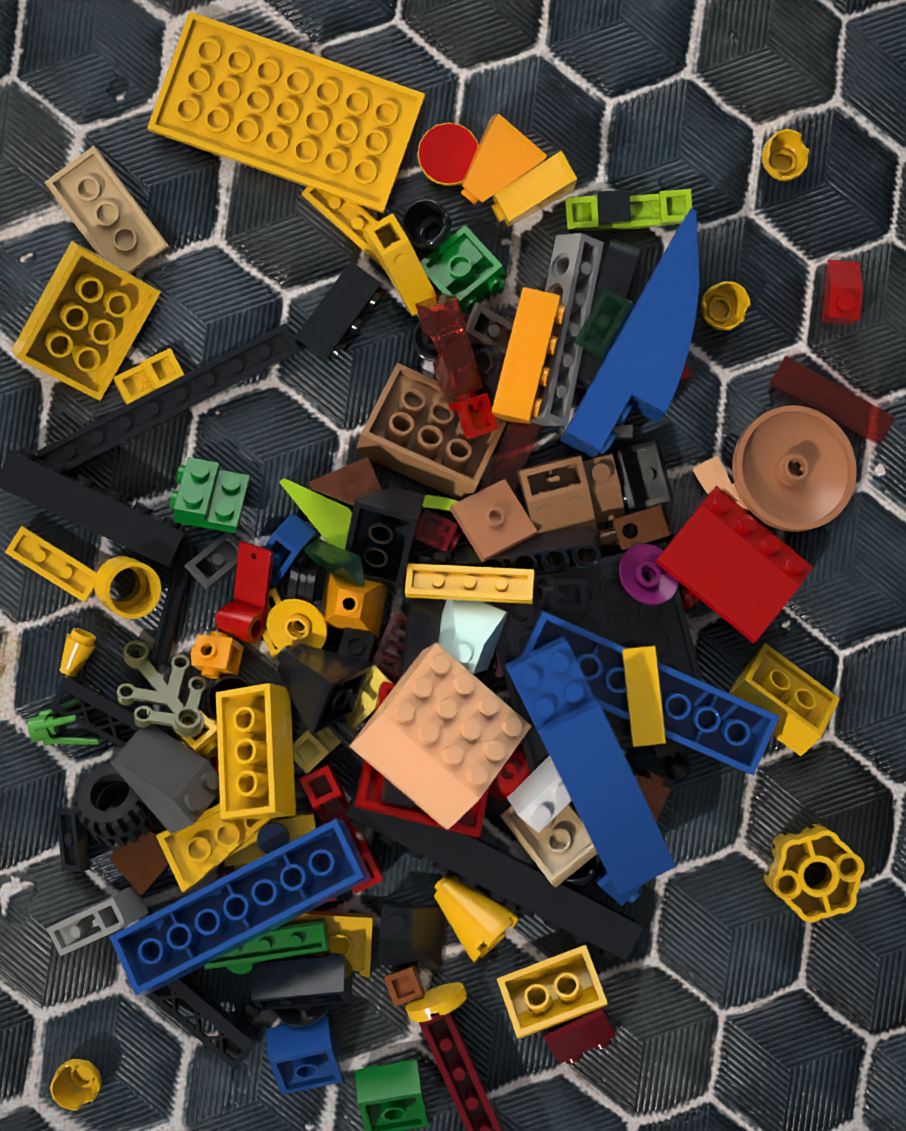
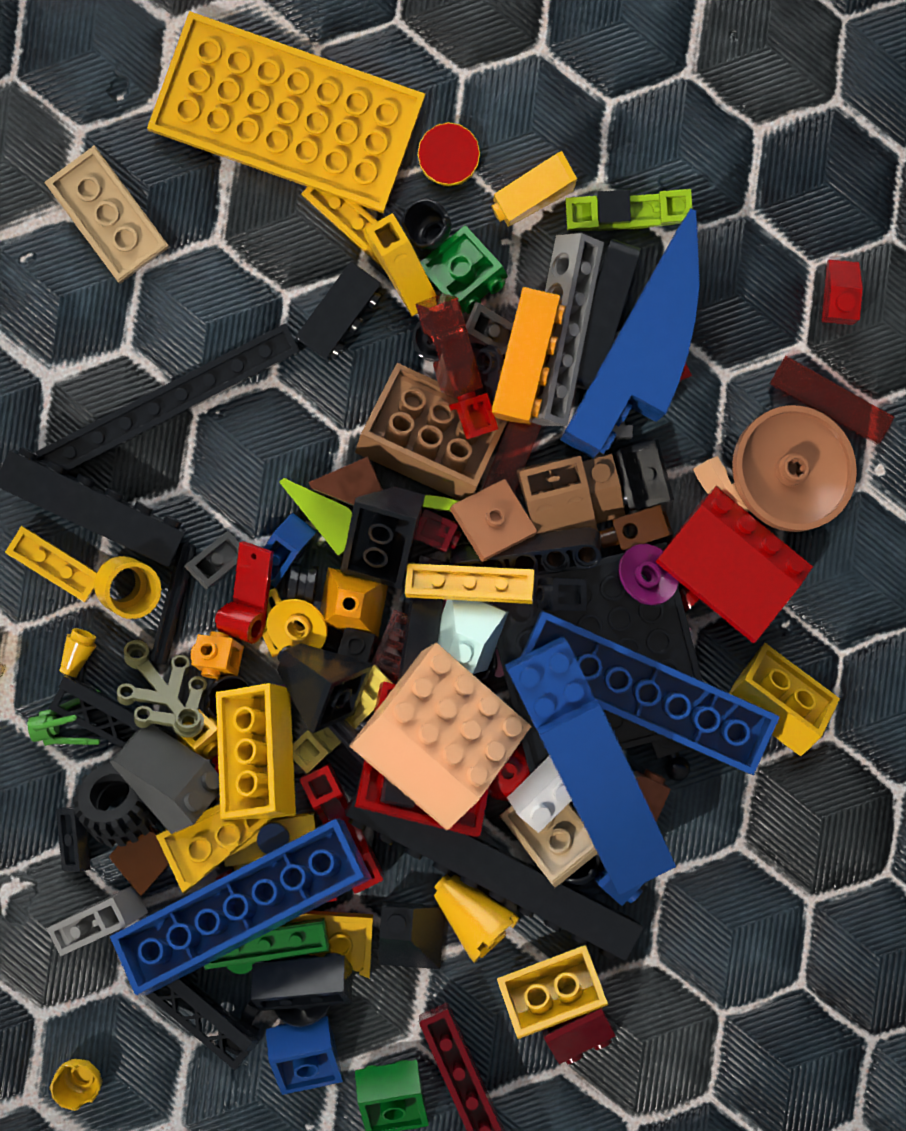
(85, 321): yellow slope -> none
(148, 376): yellow slope -> none
(209, 496): green plate -> none
(336, 561): clear green slope -> none
(404, 985): dark orange plate -> none
(439, 999): yellow tile -> none
(499, 160): light orange slope -> none
(604, 324): clear green slope -> none
(643, 696): yellow tile -> none
(724, 305): yellow hair -> none
(785, 155): yellow hair -> none
(842, 877): yellow piece -> none

